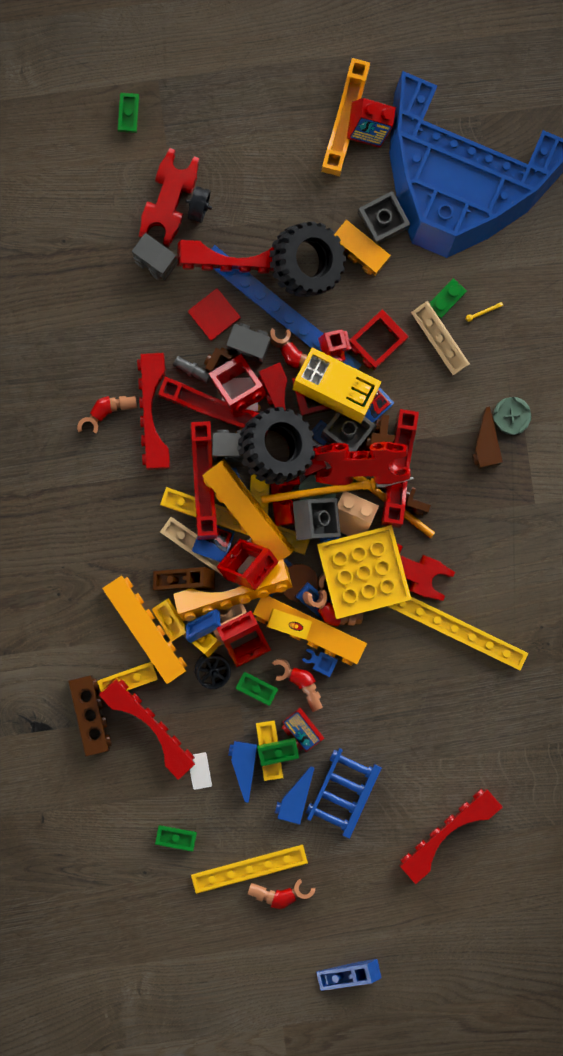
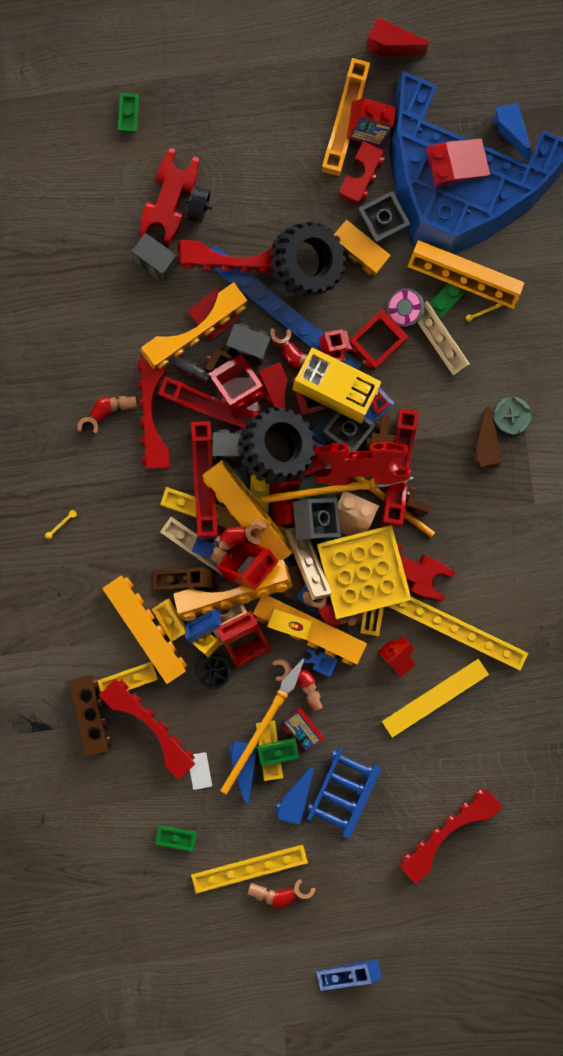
(72, 514): none -> yellow hinge
(161, 349): none -> light orange arch
(235, 535): none -> nougat piece
(257, 688): green plate -> none
(287, 686): none -> light orange piece
(309, 566): none -> tan plate
(355, 188): none -> red arch
(378, 628): none -> yellow tile
(392, 40): none -> red slope
(398, 655): none -> red brick
(406, 307): none -> tile
(435, 698): none -> yellow tile
(457, 162): none -> slope
(466, 274): none -> light orange brick
(512, 128): none -> blue slope

